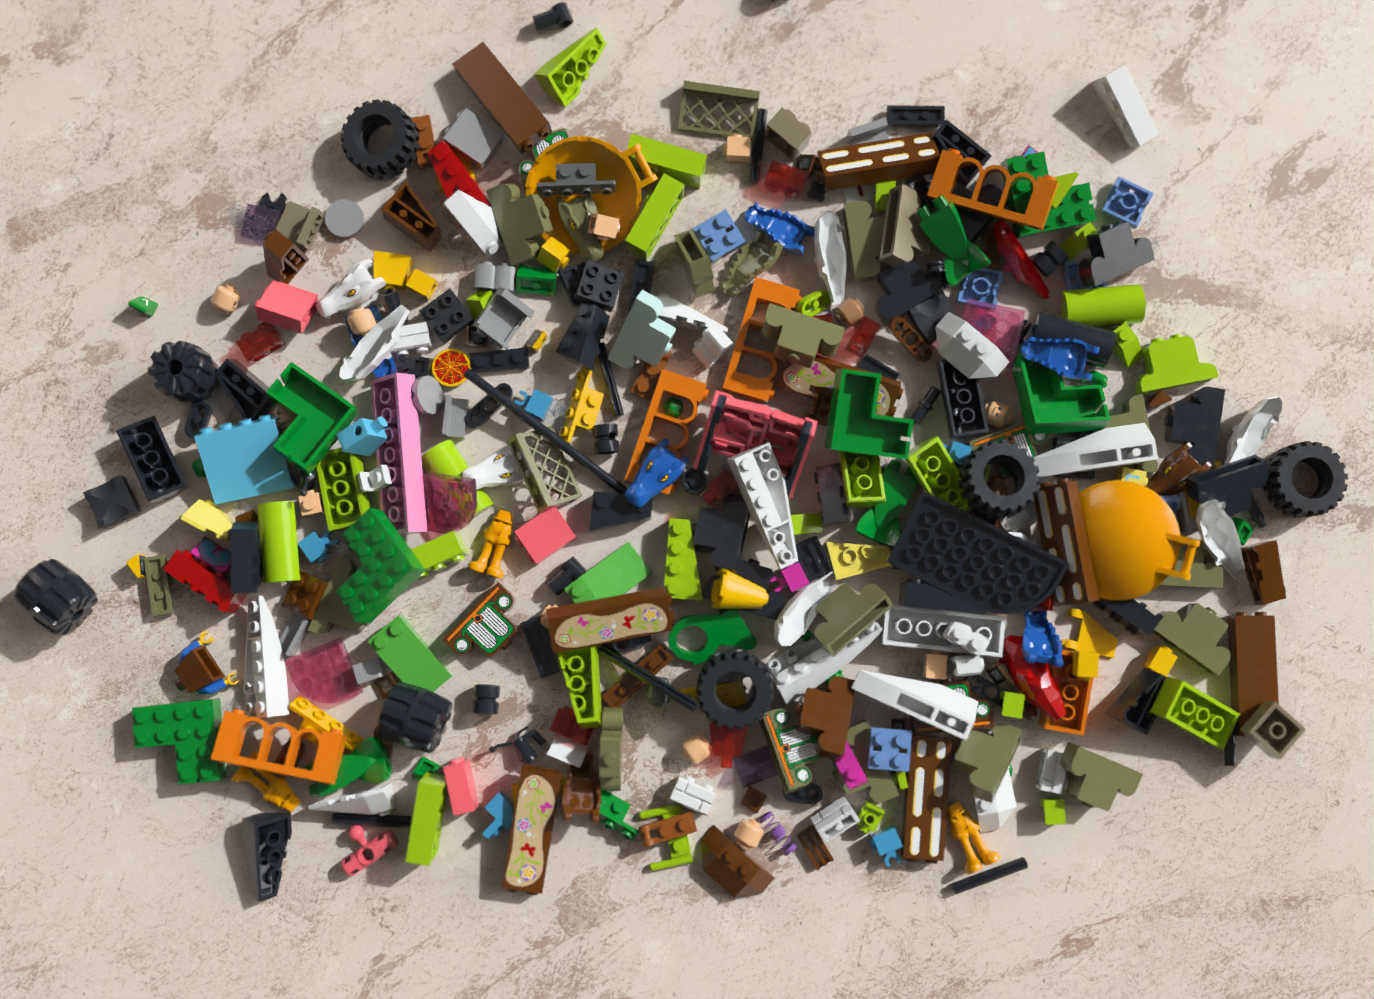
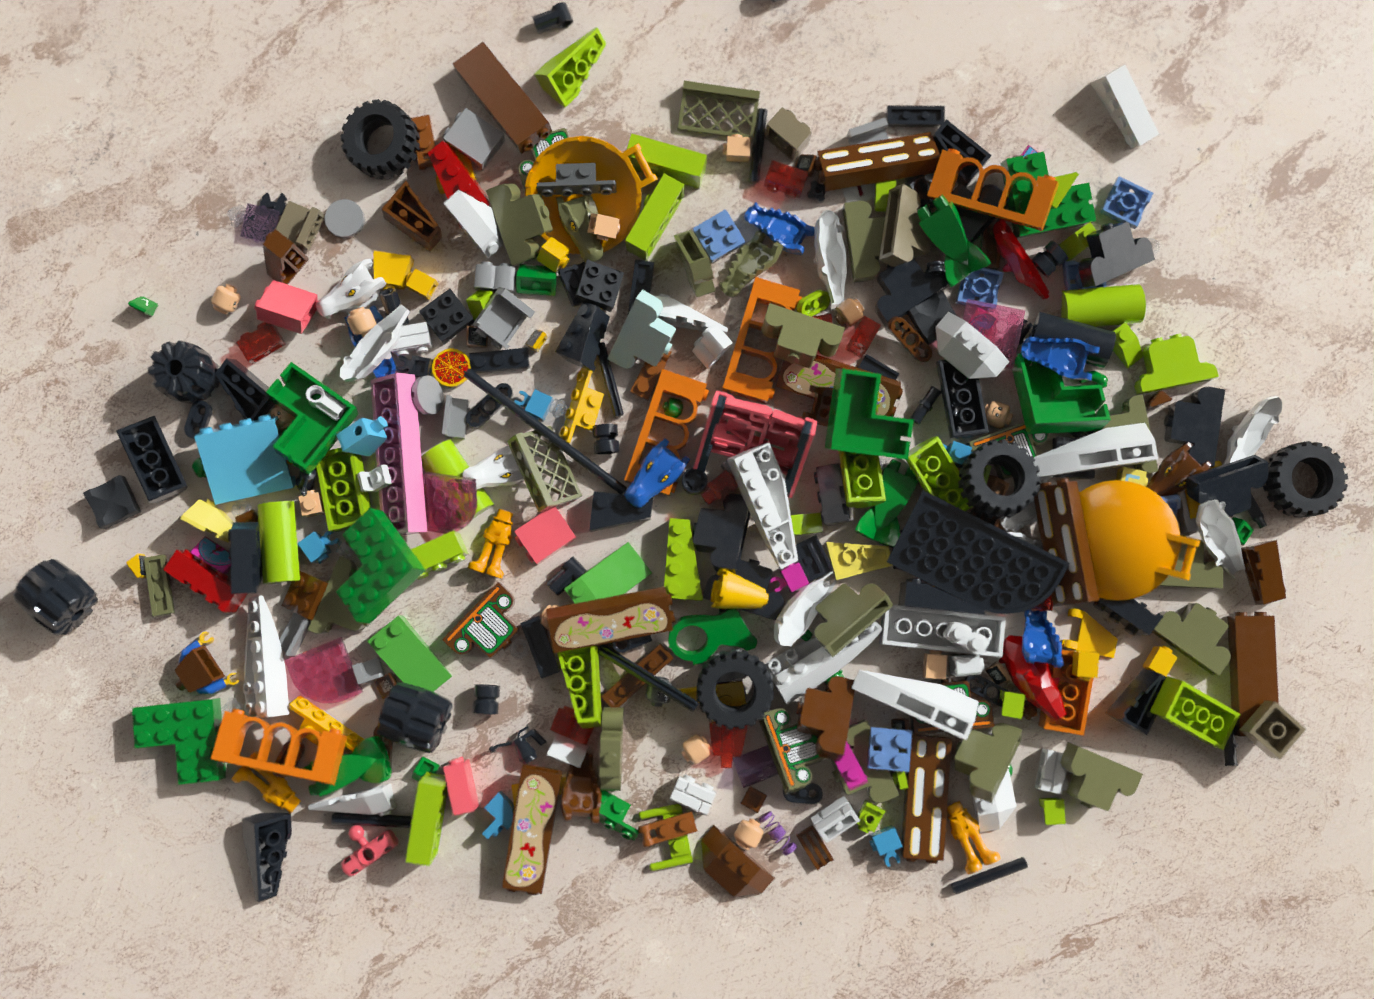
(326, 403): none -> white piece

